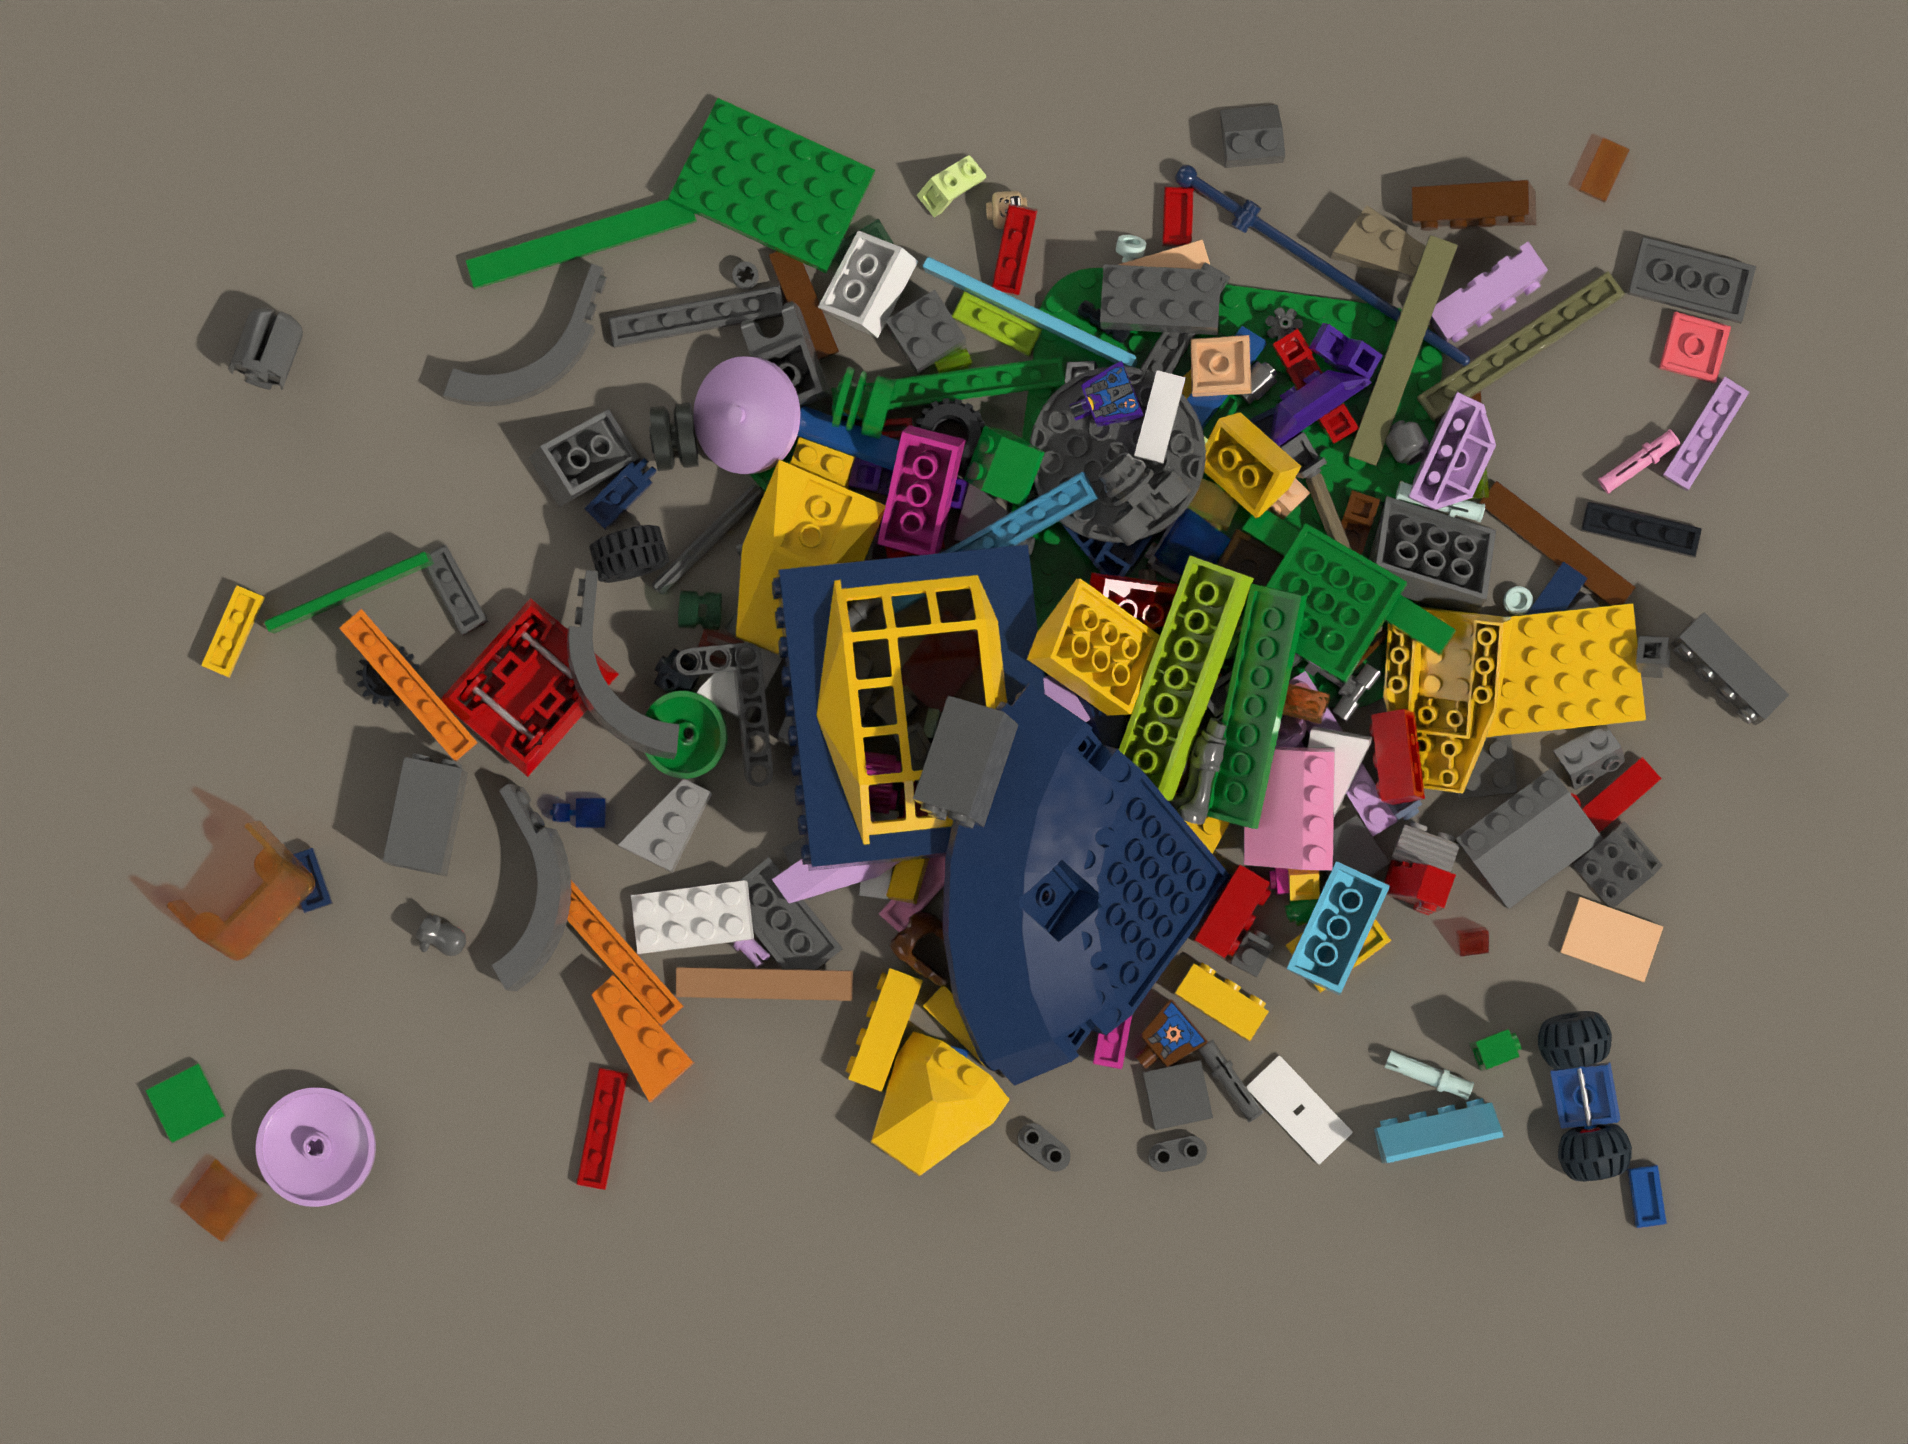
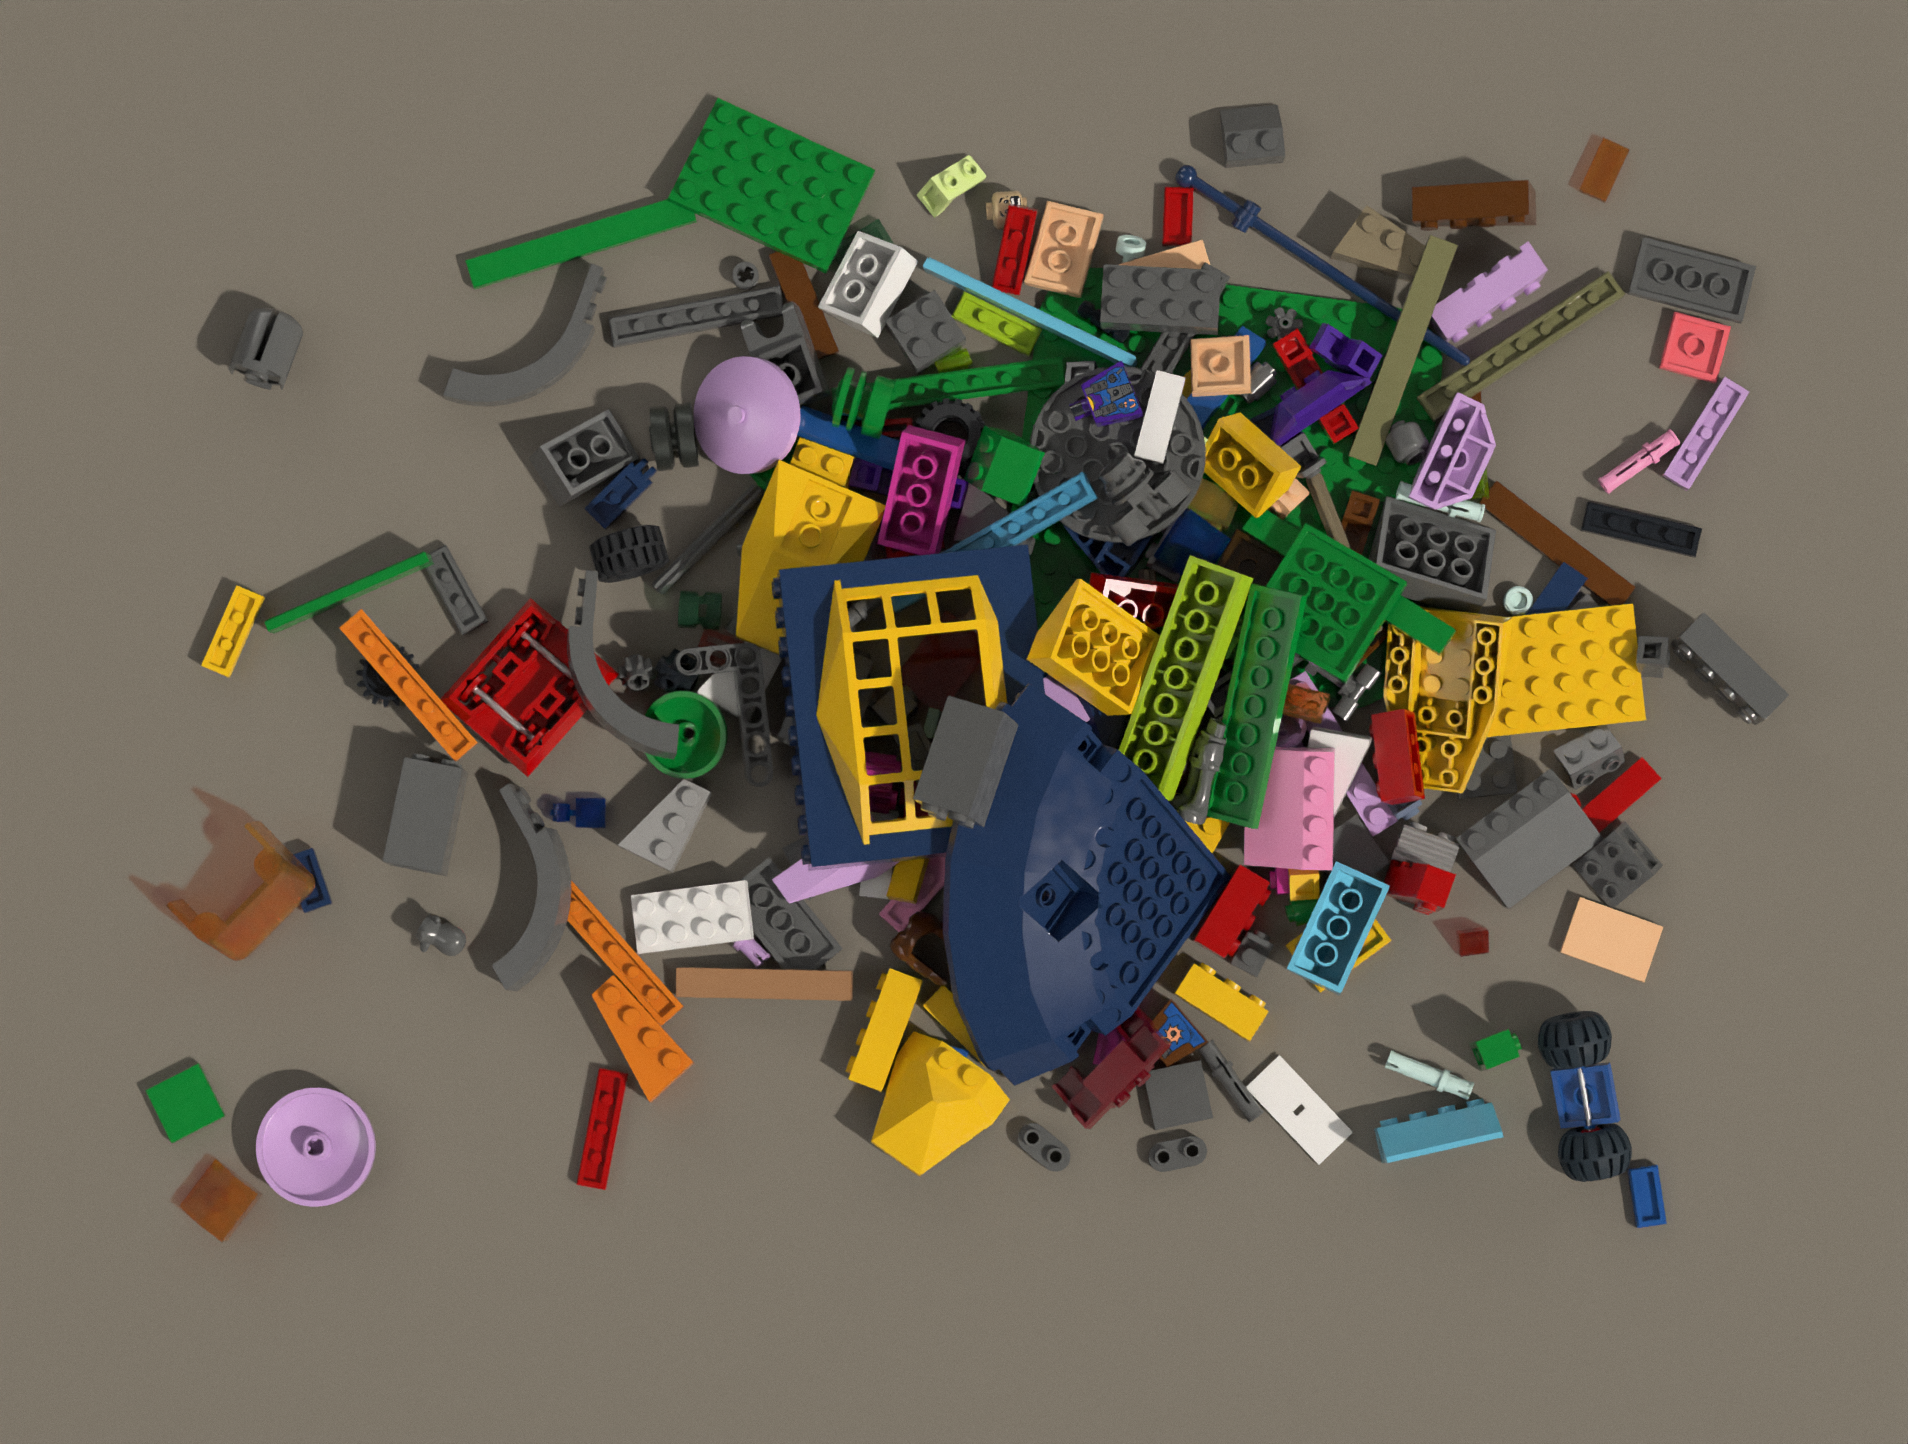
(636, 672): none -> dark grey gear
(1063, 249): none -> light nougat tile
(1117, 1074): none -> dark red bracket

